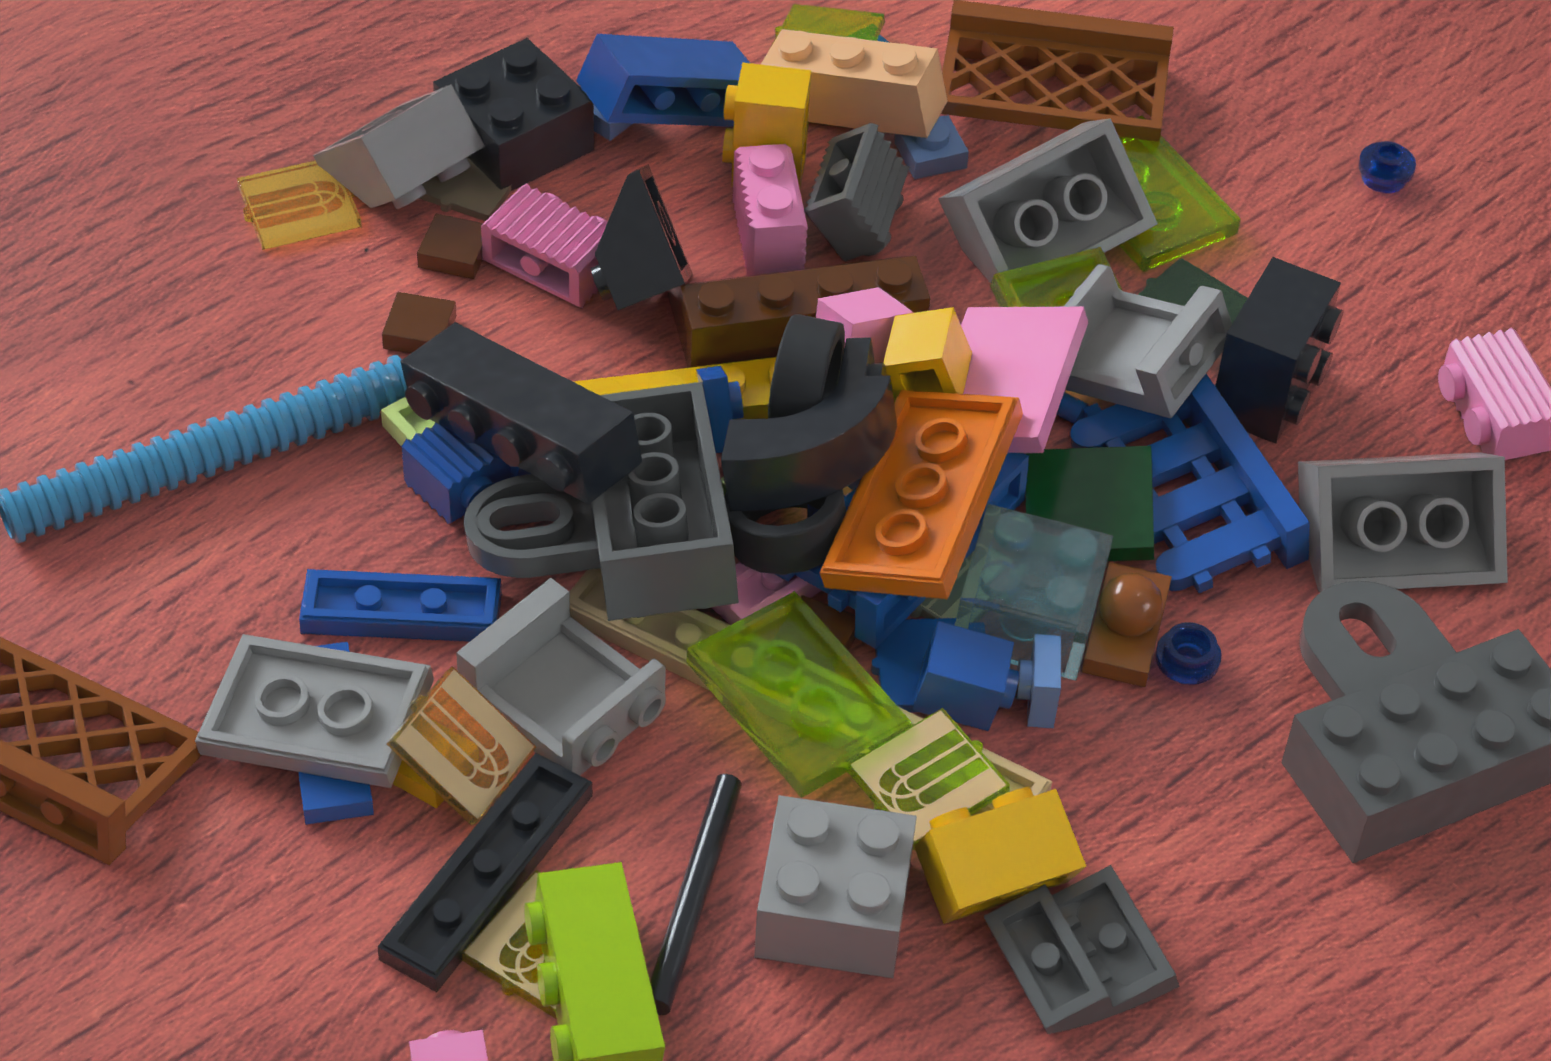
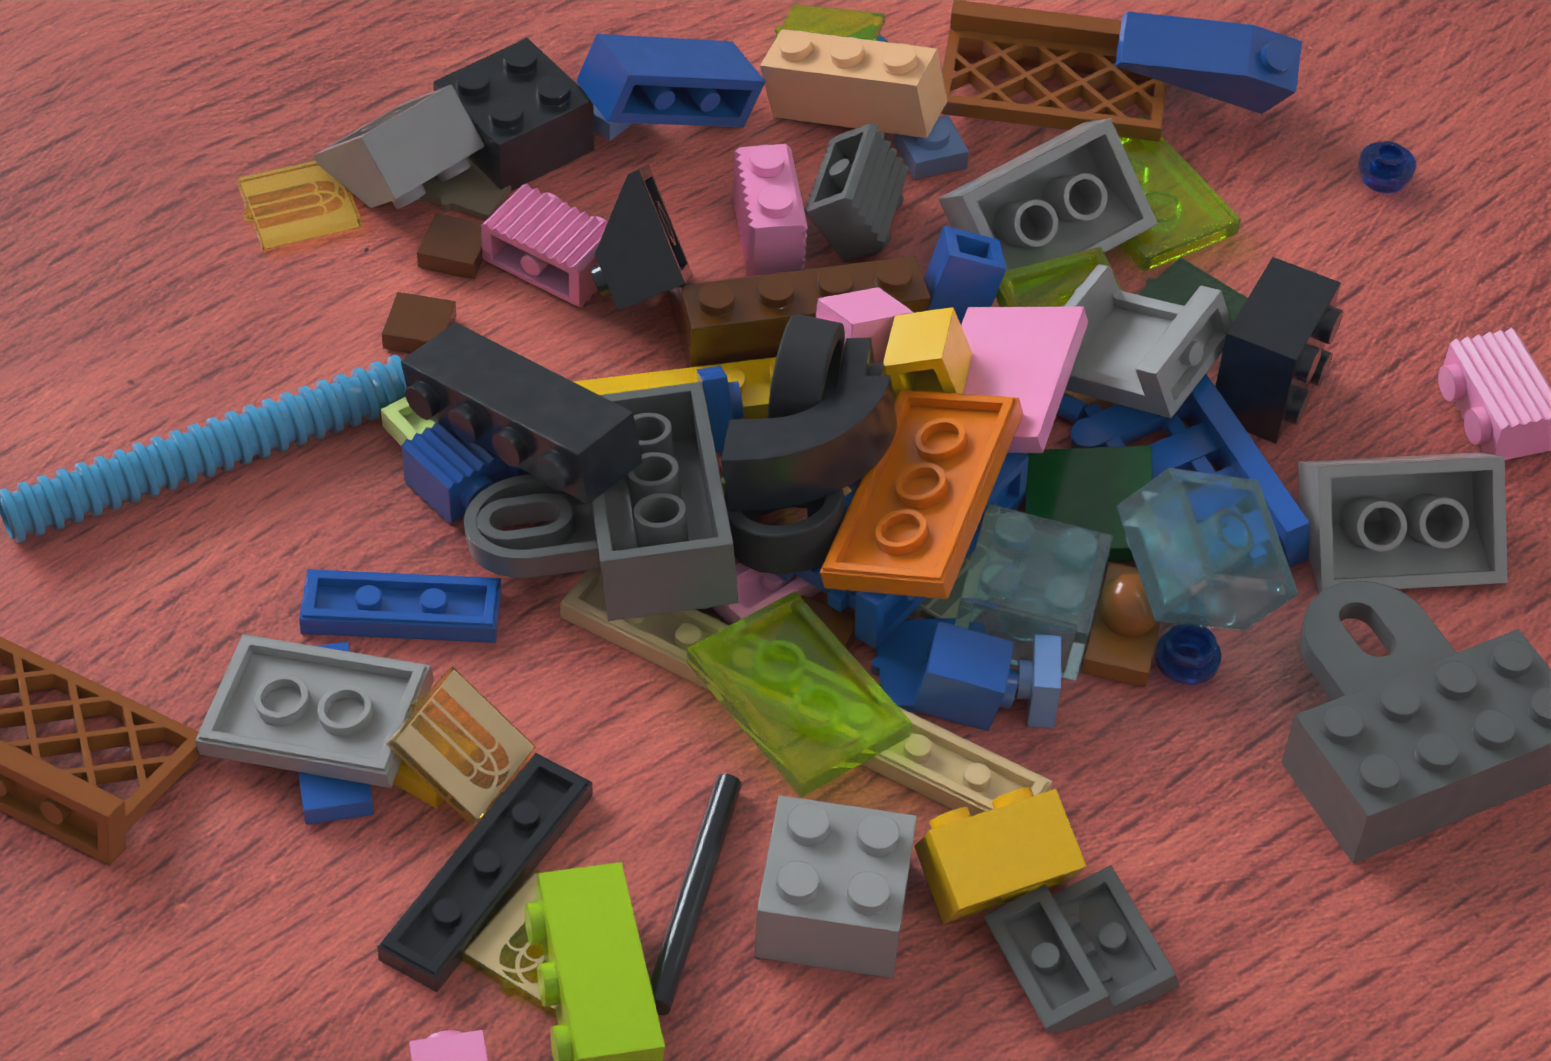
(561, 681): light grey panel -> none
(768, 109): yellow brick -> none
(929, 772): piece -> none
(964, 271): none -> blue brick
(1206, 550): none -> clear light blue brick
(1212, 58): none -> blue slope

